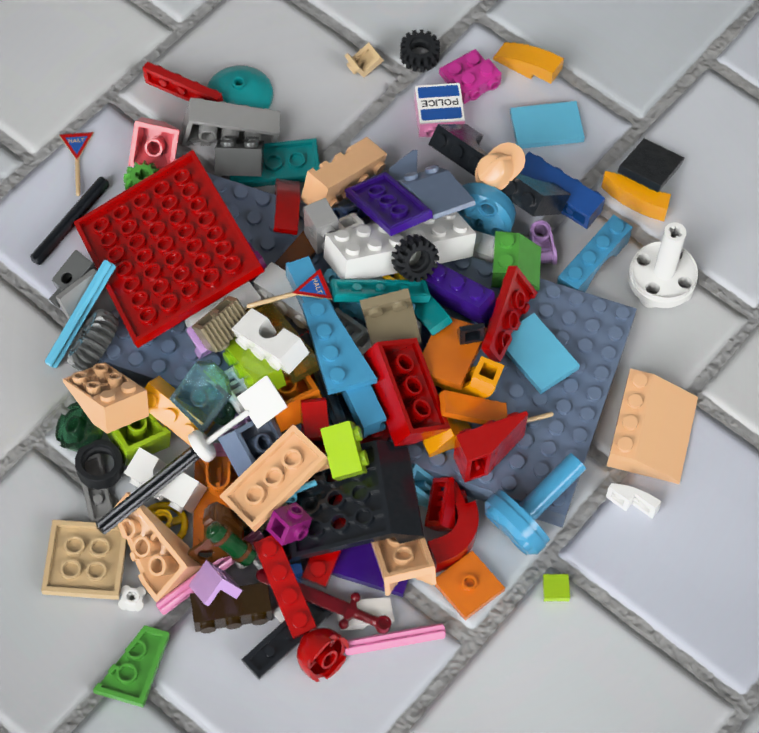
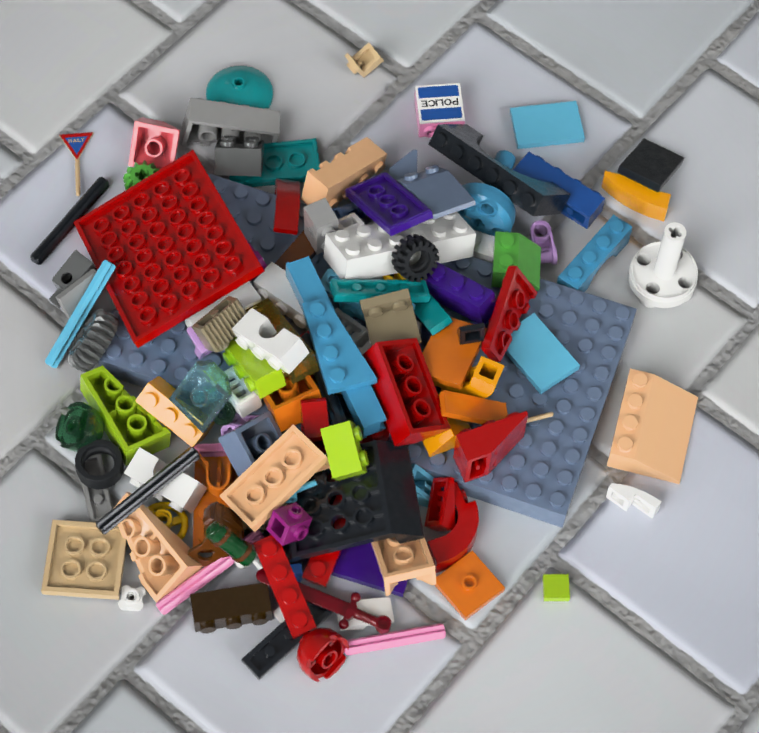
(108, 397): light nougat slope -> none
(136, 669): bright green wing -> none
(177, 84): red plate -> none
(210, 581): lavender panel -> none
(260, 403): white piece -> none
(312, 287): piece -> none
(420, 60): black tyre -> none
(473, 74): dark pink plate -> none
(500, 165): light nougat piece -> none
(518, 520): dark azure piece -> none
(530, 61): light orange slope -> none

